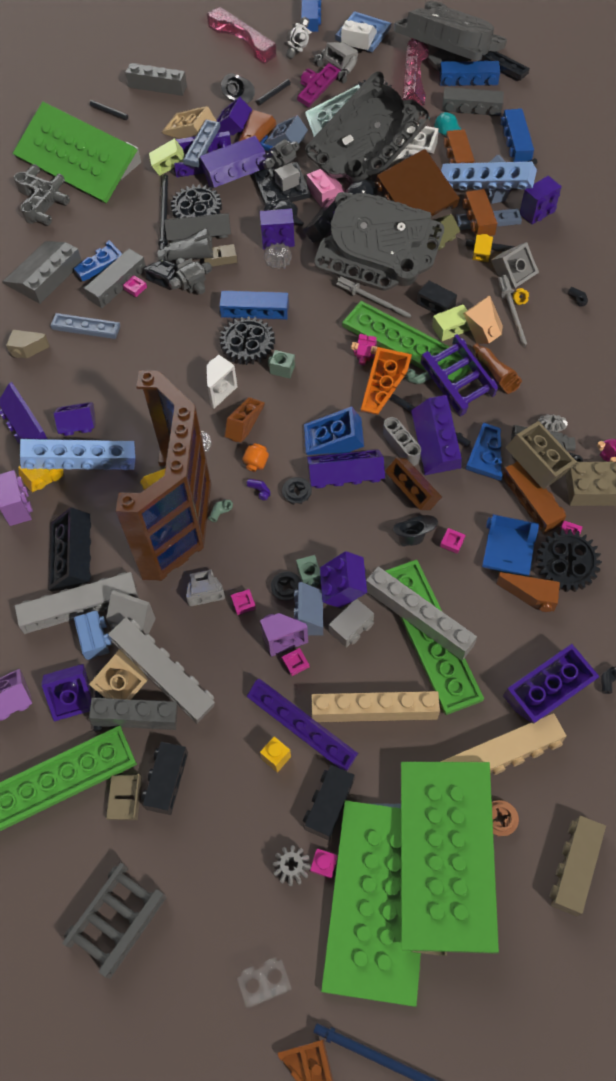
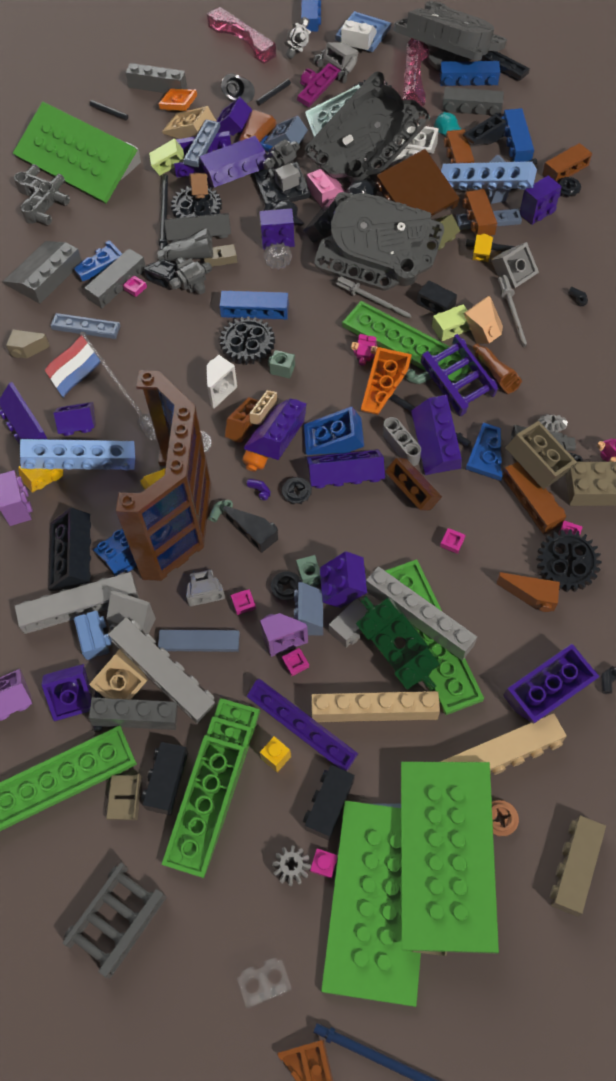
(77, 364): none -> flag
(116, 553): none -> blue bracket
(178, 99): none -> orange plate
(198, 184): none -> medium nougat slope
(199, 640): none -> sand blue tile
(211, 788): none -> bright green slope
(252, 527): none -> black slope
(263, 407): none -> tan piece
(278, 429): none -> dark purple slope
(386, 623): none -> dark green brick
(413, 530): black piece -> none
(487, 131): none -> black slope
(510, 545): blue door -> none
(524, 299): yellow plate -> none
(568, 162): none -> dark orange brick
(573, 184): none -> black gear

